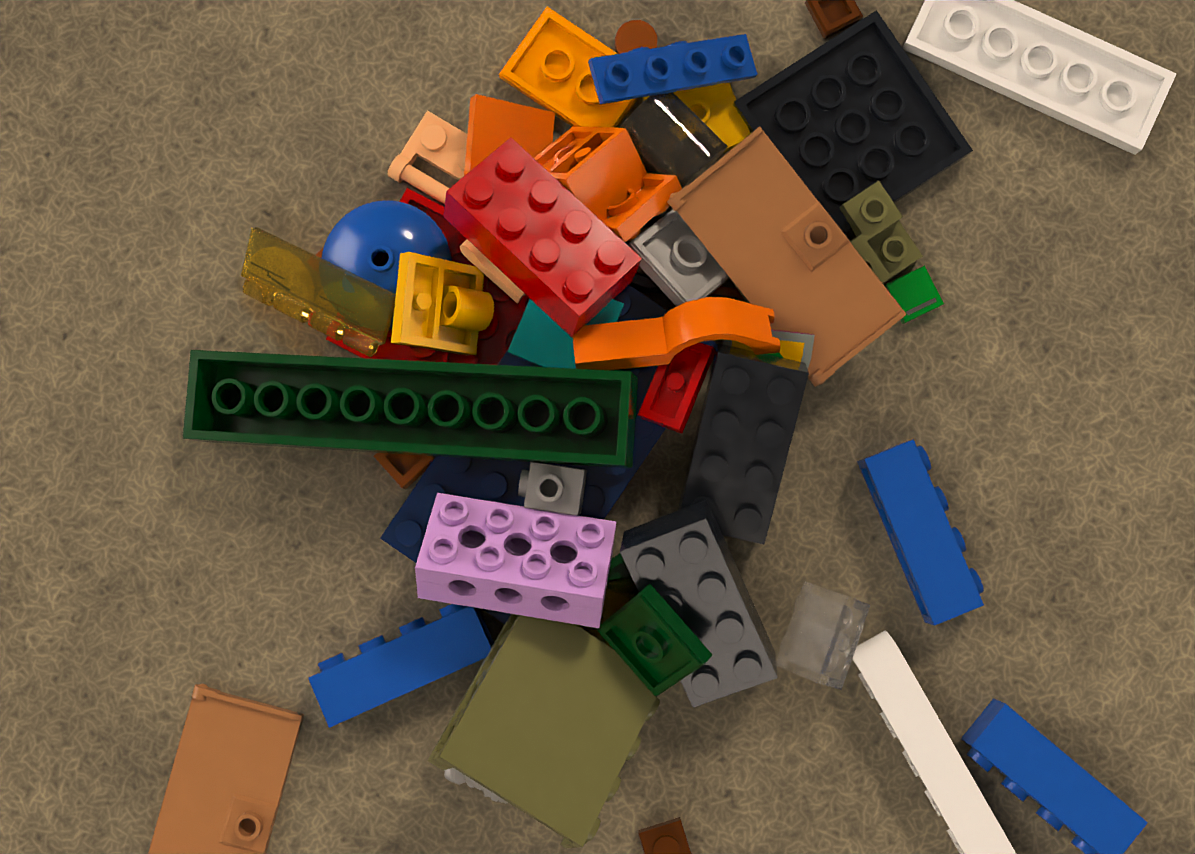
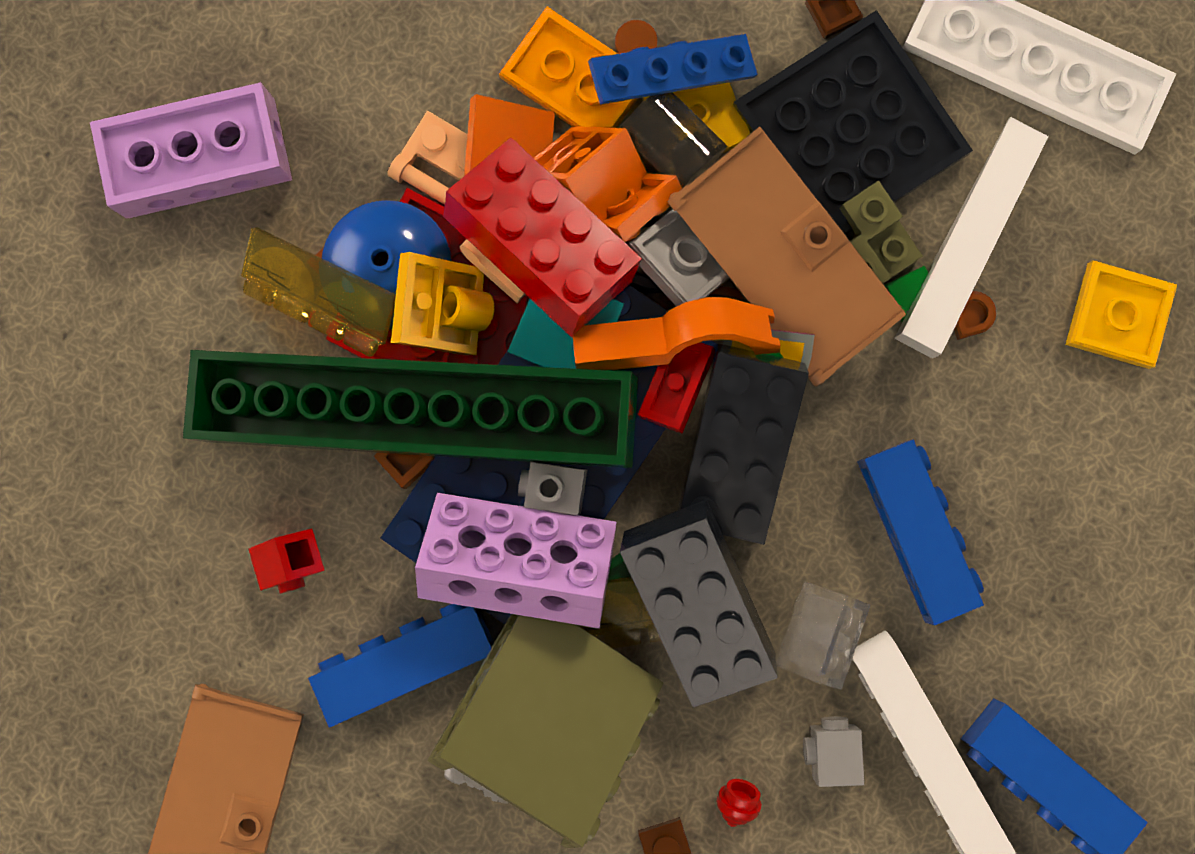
(171, 132): none -> lavender brick
(286, 561): none -> red brick
(654, 641): dark green tile -> none
(739, 802): none -> red plate
(835, 753): none -> light grey brick
(971, 239): none -> white slope
(976, 316): none -> dark orange tile
(1121, 314): none -> yellow plate

